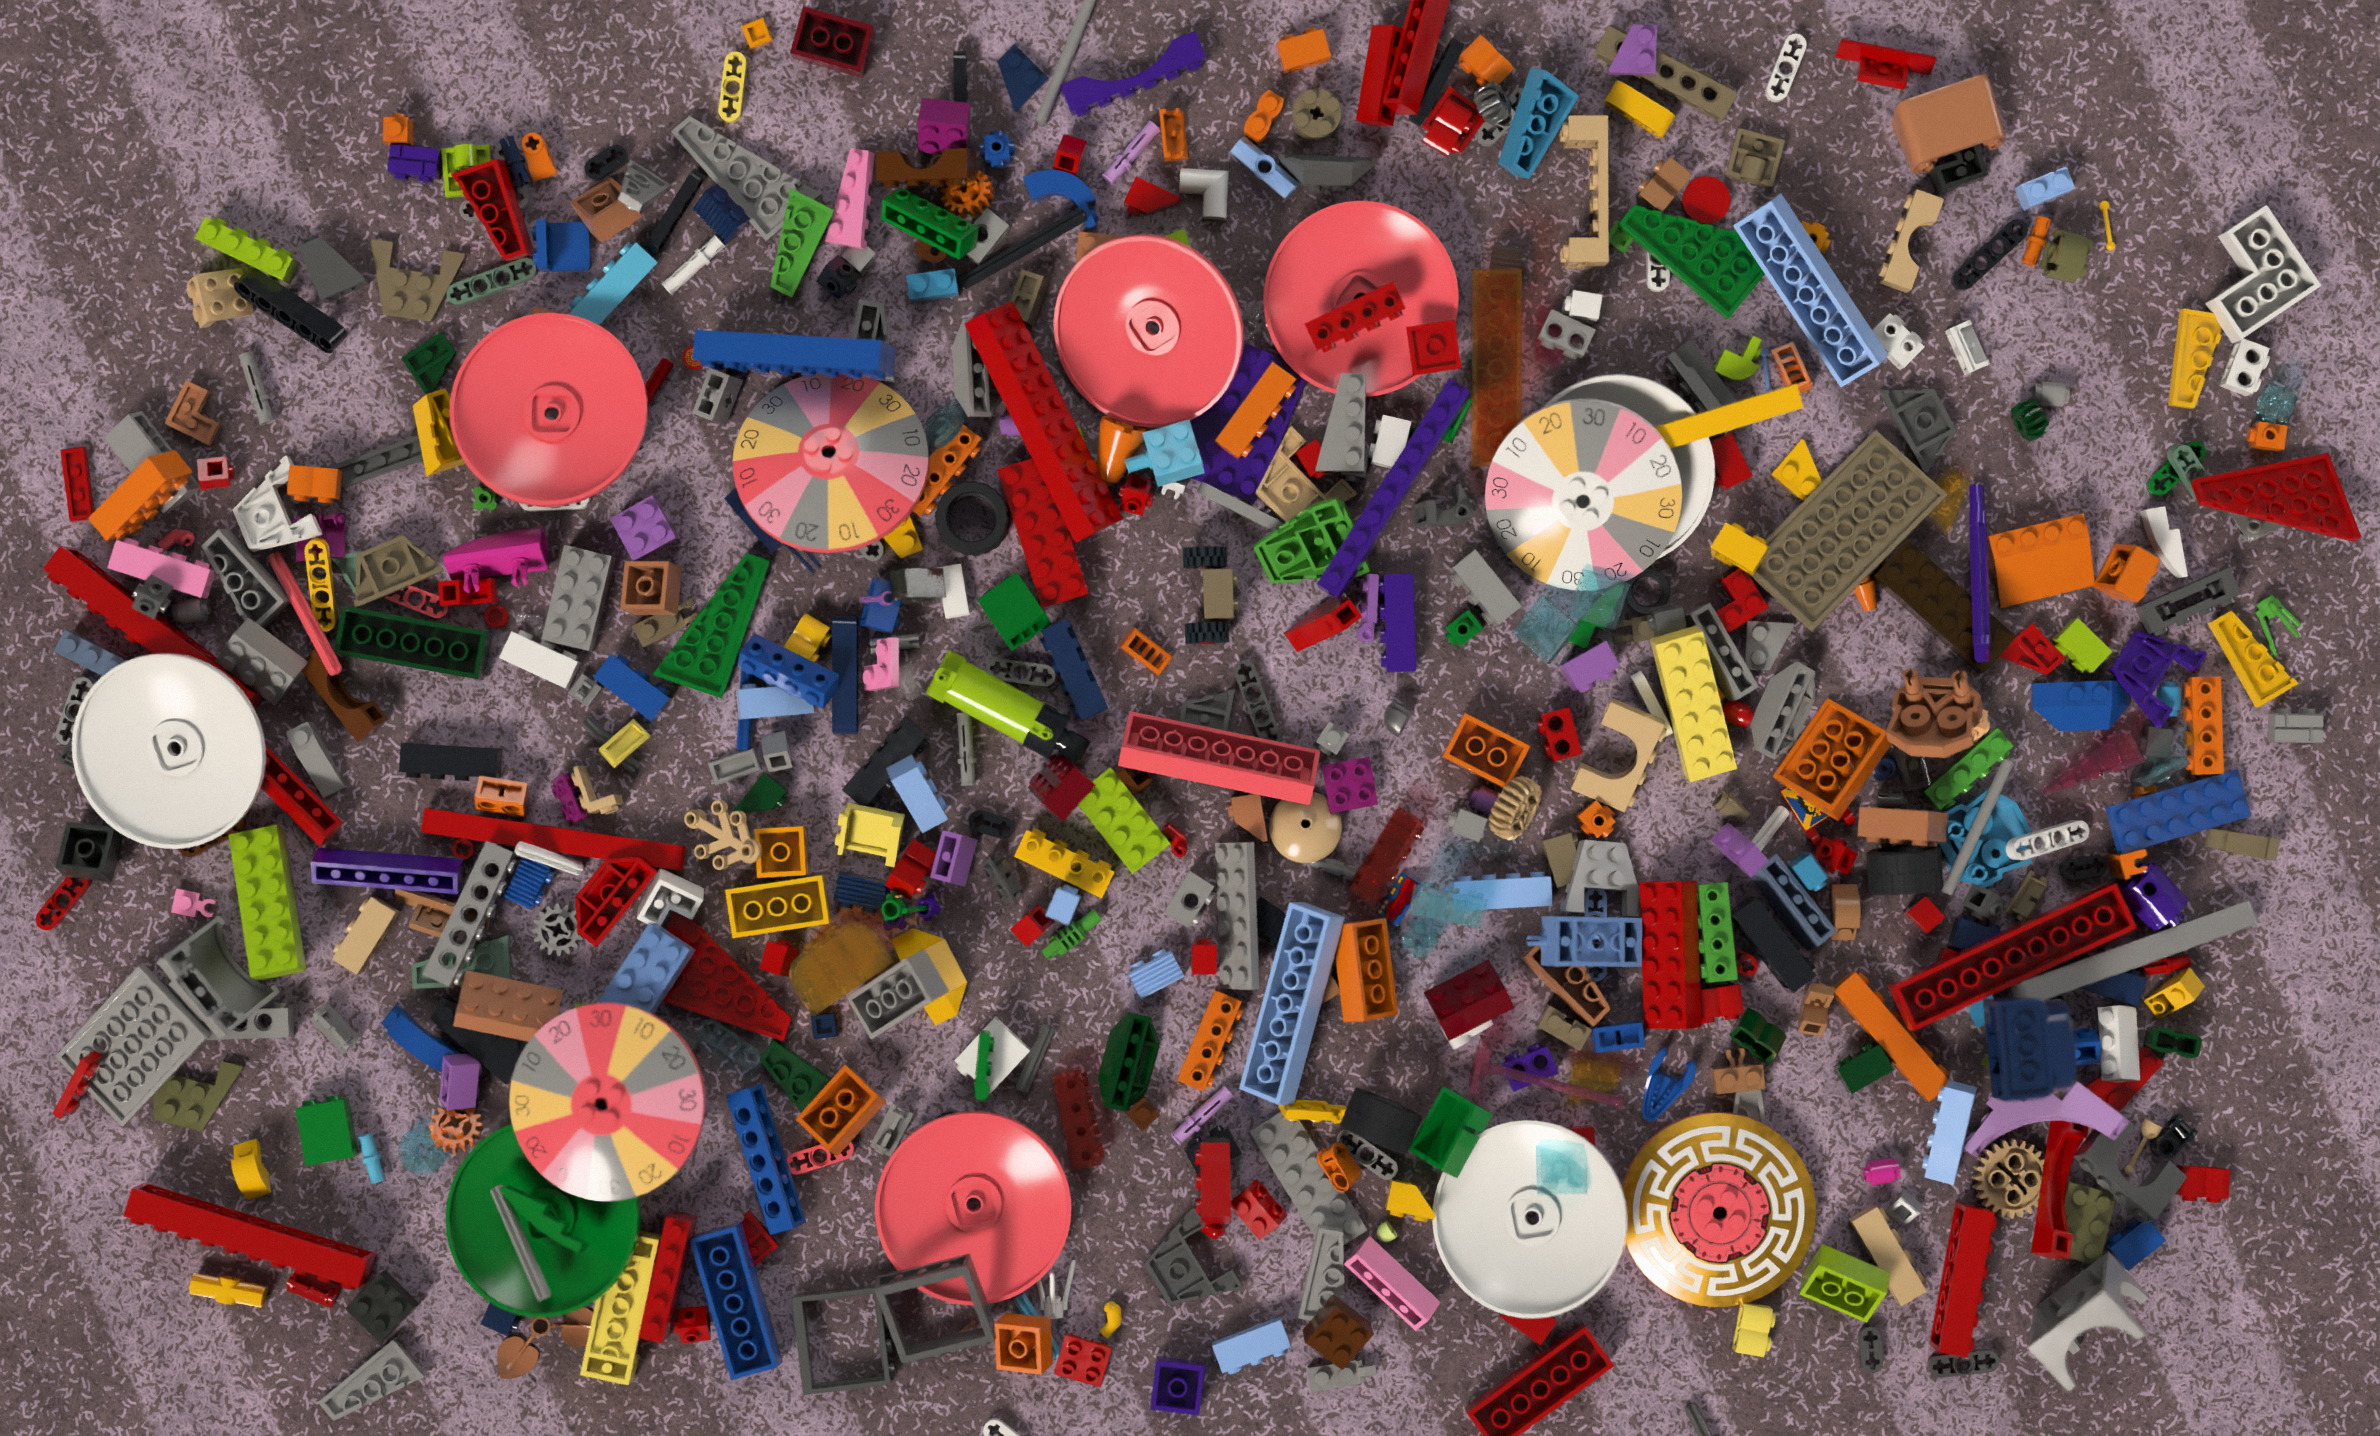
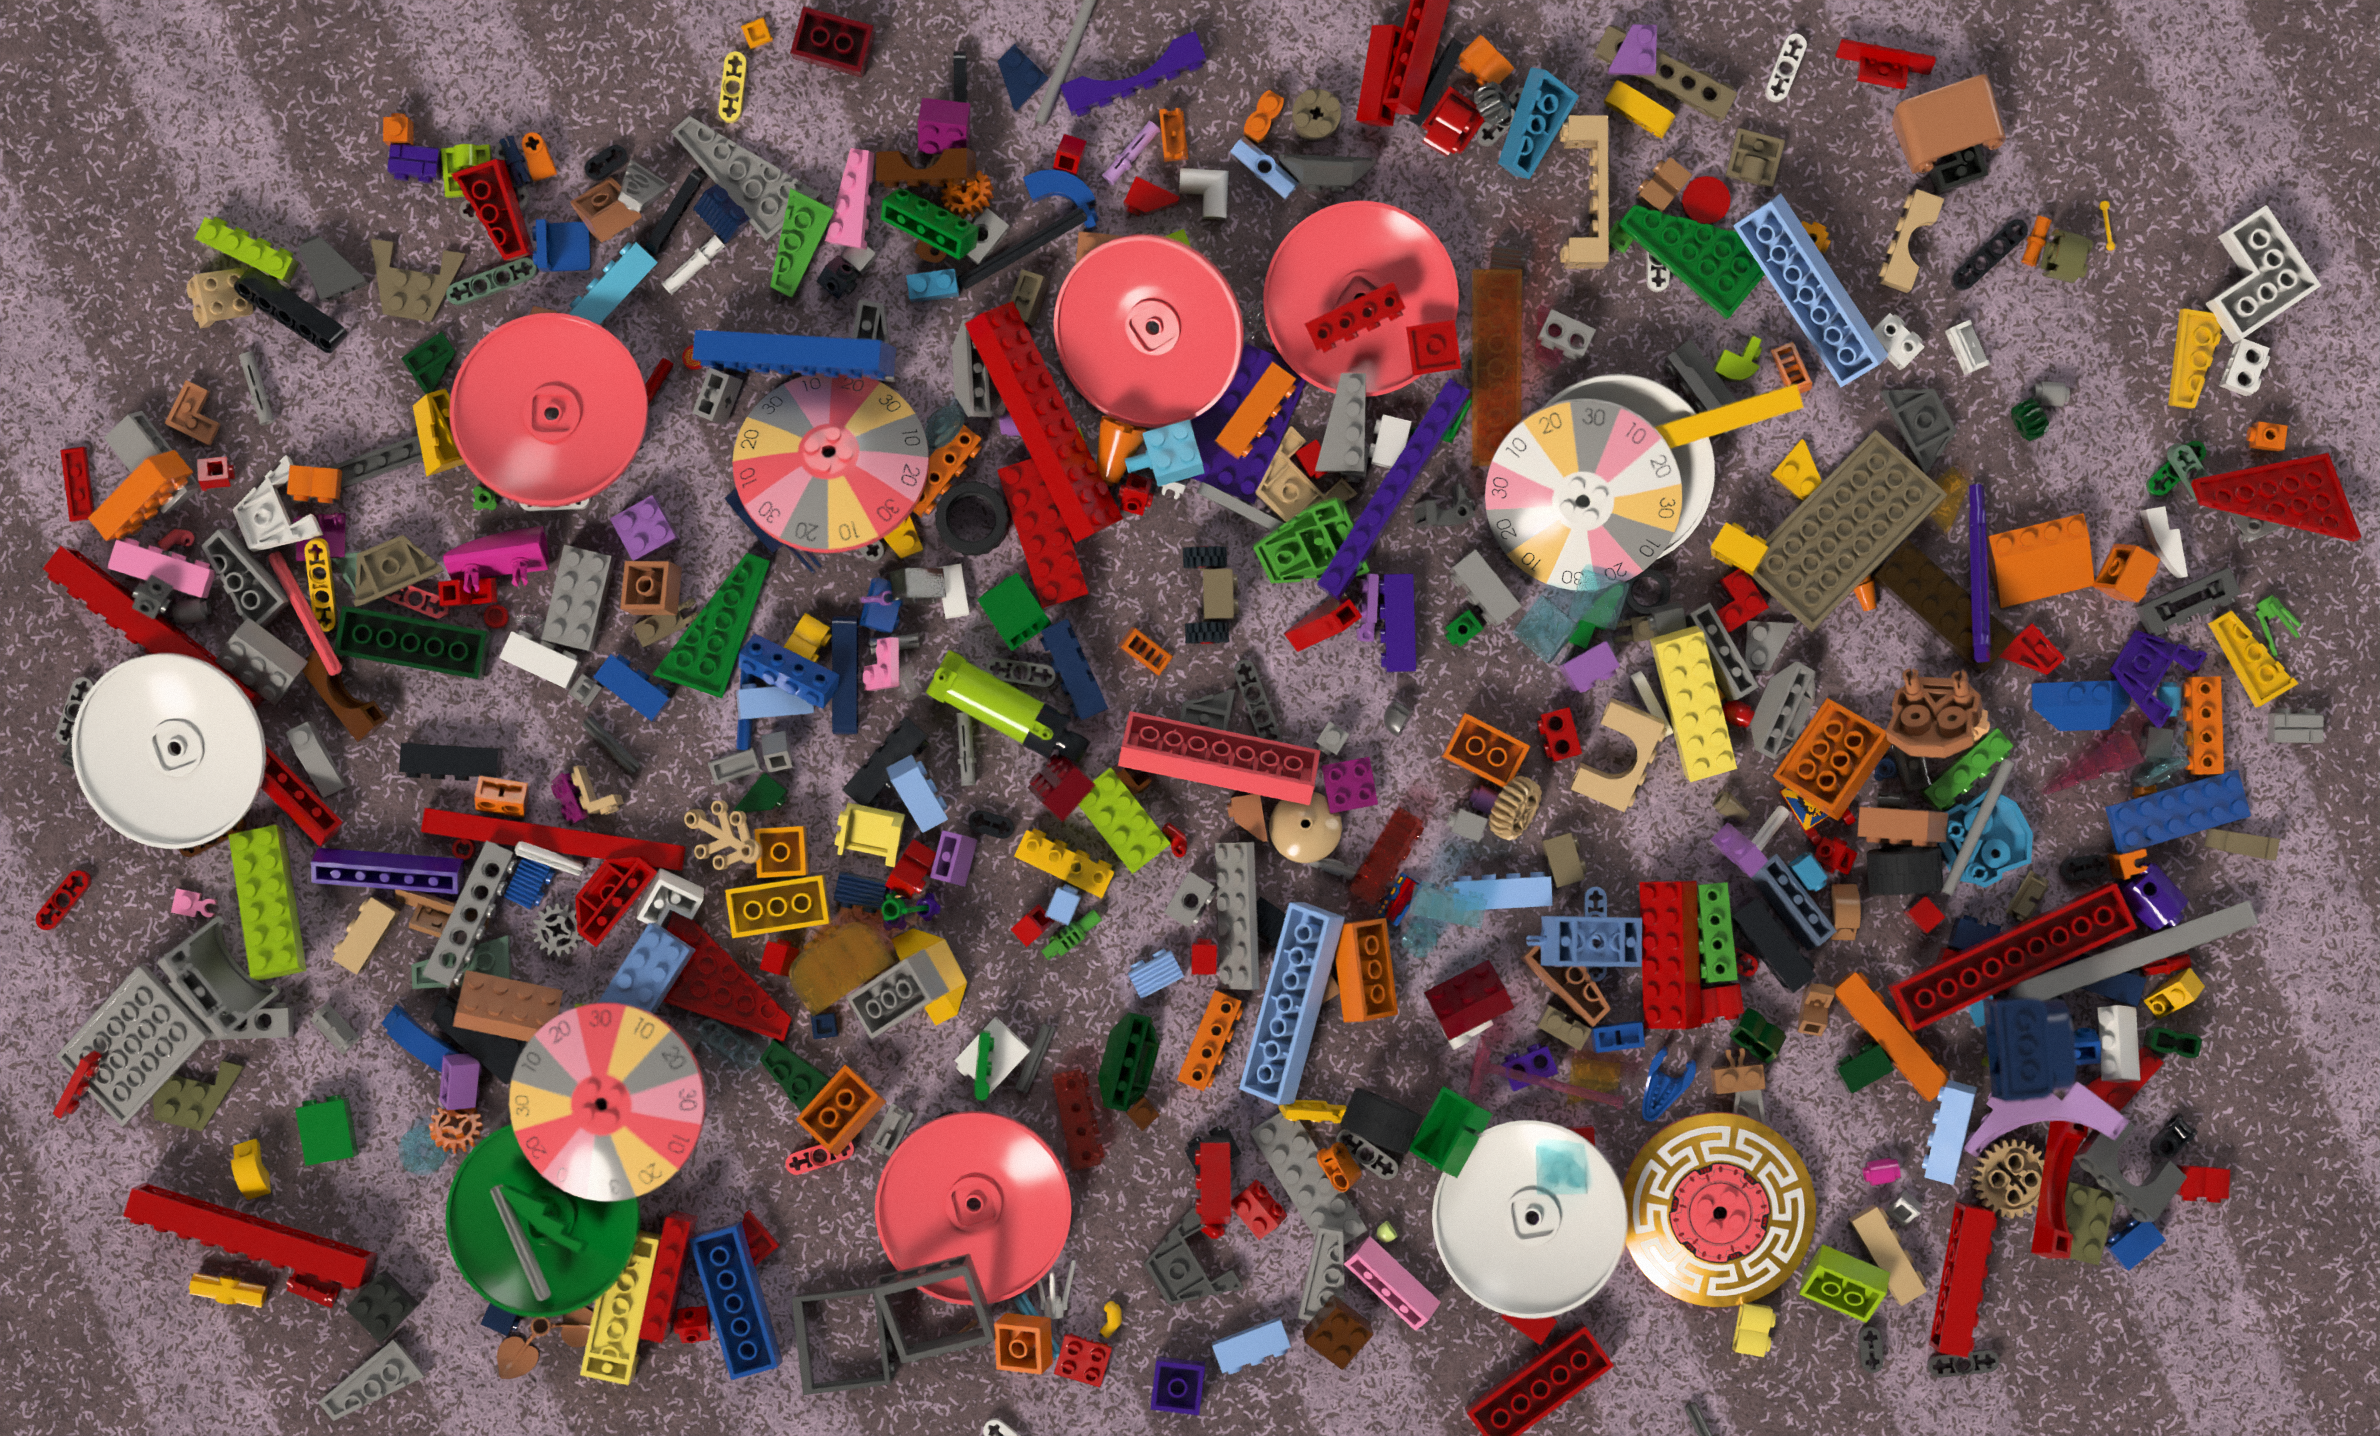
(88, 653): sand blue brick -> none
(89, 852): pearl dark grey brick -> none
(371, 1158): medium azure pin -> none
(624, 743): light yellow tile -> none
(779, 1198): blue brick -> none
(995, 870): dark grey hinge -> none
(1000, 157): blue brick -> none
(1200, 1116): lavender pin -> none
(1303, 50): orange brick -> none
(1330, 1376): light grey hinge -> none
(1407, 1199): yellow slope -> none
(1582, 306): white brick -> none
(1588, 816): orange brick -> none
(1602, 867): light grey wing -> none
(1729, 463): red brick -> none
(1763, 354): medium blue hinge -> none
(1984, 902): dark grey brick -> none
(2044, 188): light blue brick -> none
(2047, 838): white beam -> none
(2081, 646): lime brick -> none
(2082, 1304): light grey piece -> none
(2149, 1131): tan hinge -> none
(2275, 404): clear light blue brick -> none

